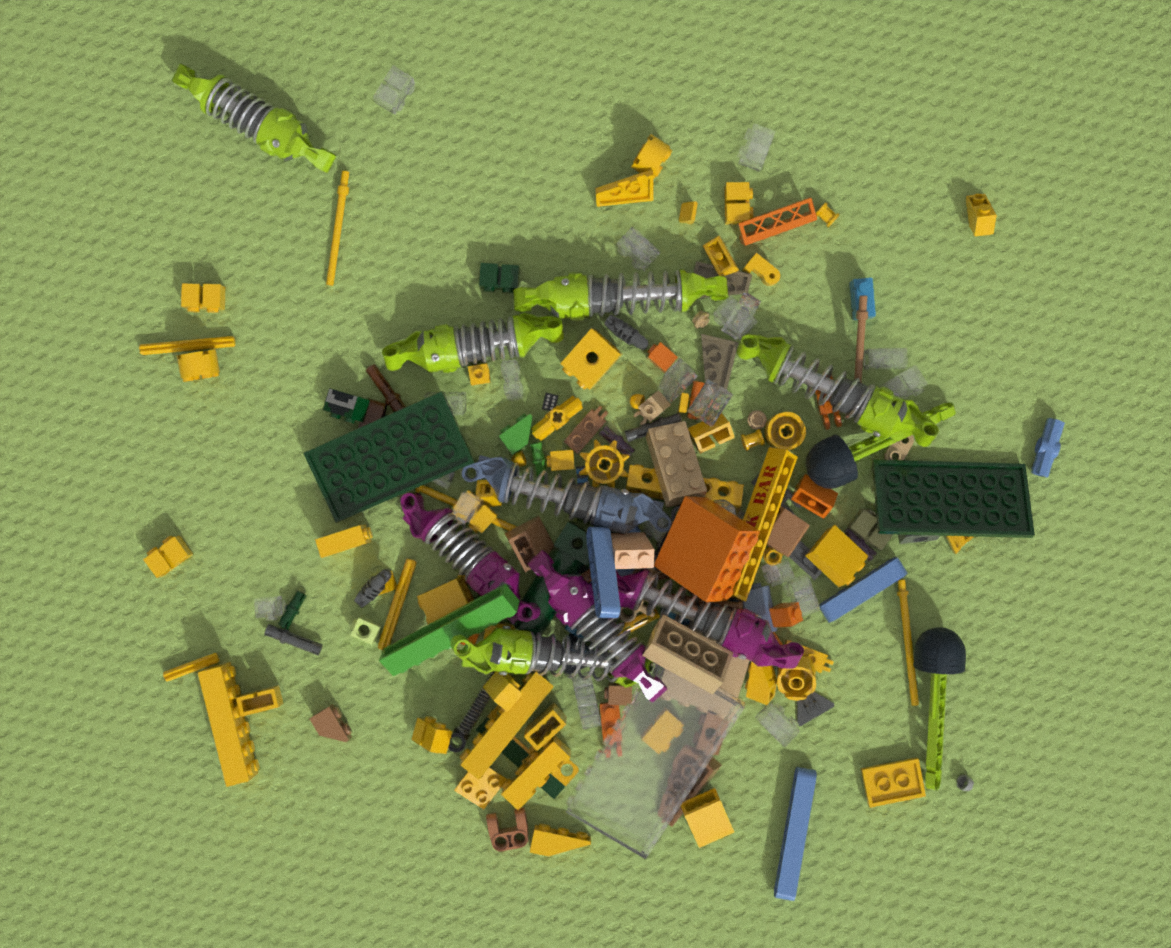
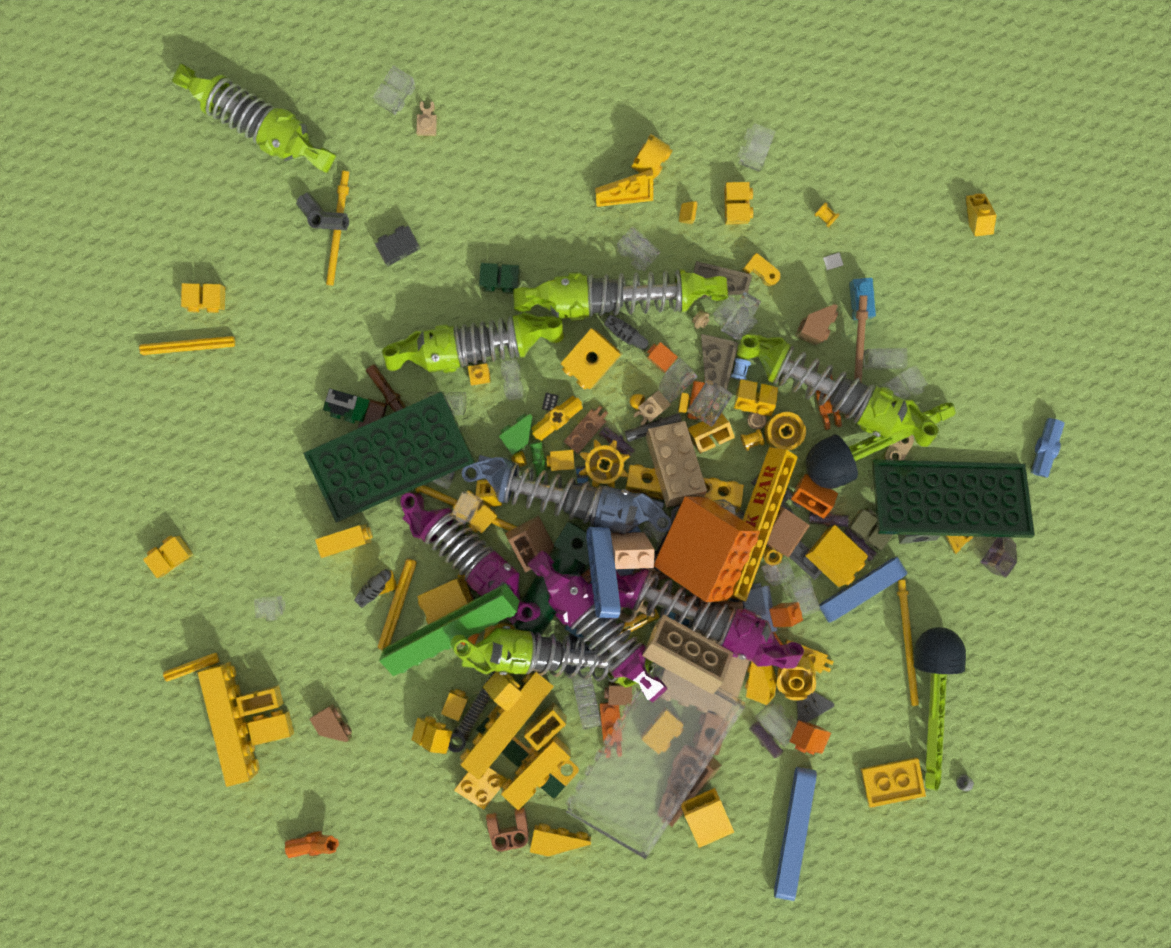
(198, 363): yellow brick -> none
(270, 728): none -> yellow piece
(287, 637): dark grey pin -> none
(292, 609): dark green pin -> none
(312, 844): none -> orange piece
(313, 212): none -> dark grey piece
(374, 629): yellowish green brick -> none
(398, 245): none -> dark grey brick
(427, 122): none -> tan plate
(455, 704): none -> yellow brick
(720, 257): yellow slope -> none
(740, 369): none -> light blue bush
(749, 400): none -> yellow piece
(766, 740): none -> pin
(778, 225): orange fence -> none
(809, 738): none -> orange brick
(815, 325): none -> medium nougat slope
(830, 519): none -> pin
(833, 261): none -> white sticker
(1001, 557): none -> slope

